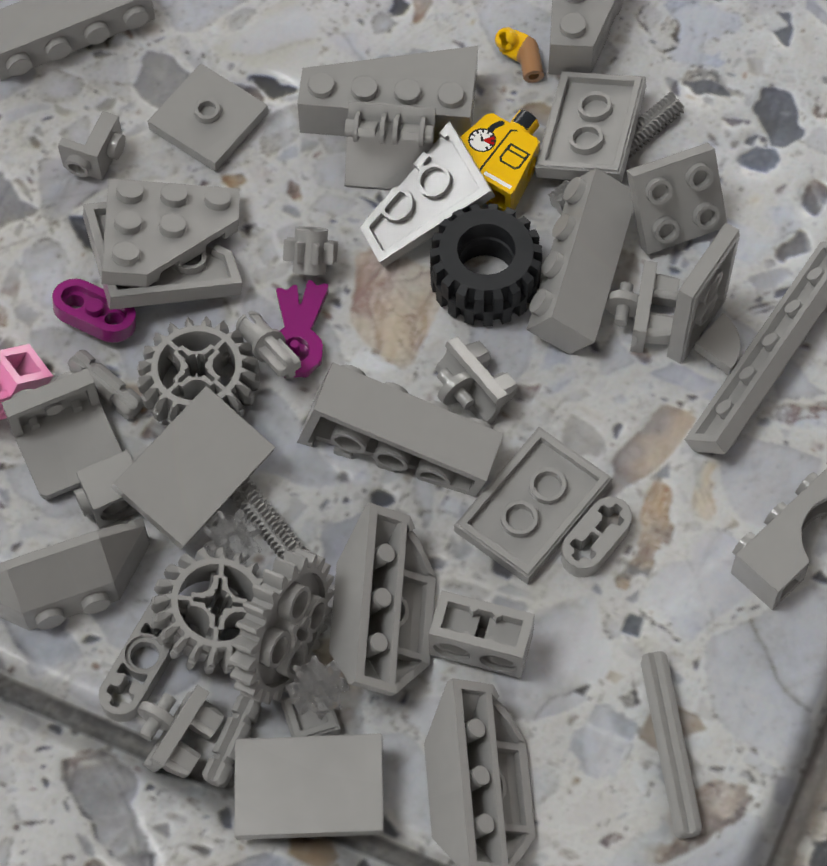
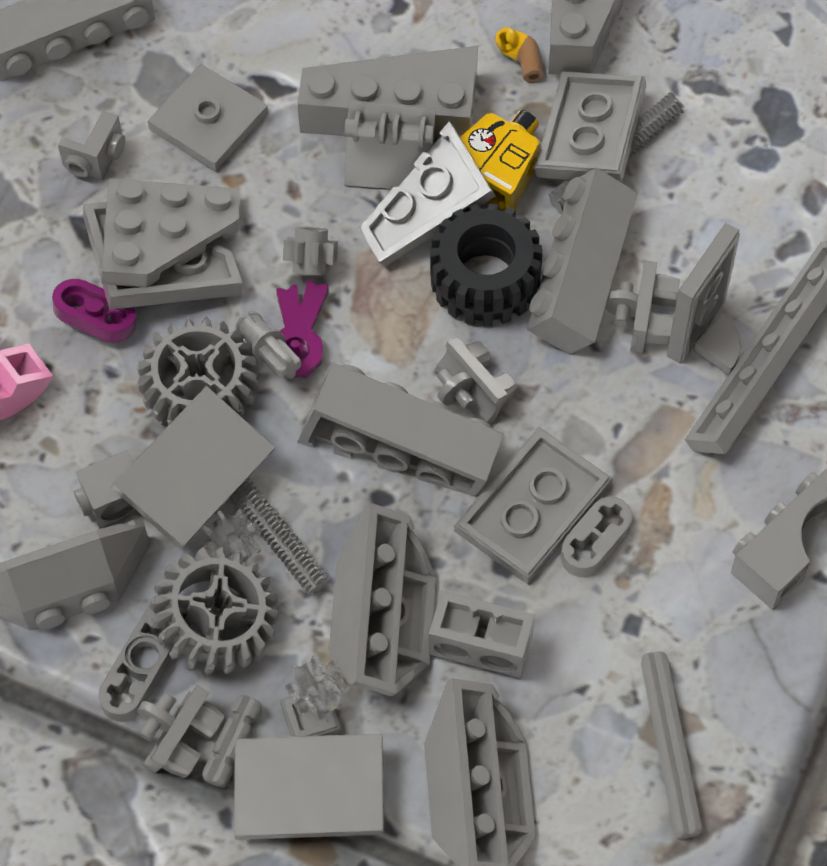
(60, 430): light grey bracket -> none
(108, 385): light grey axle -> none
(281, 625): light grey gear -> none
(677, 198): light grey plate -> none

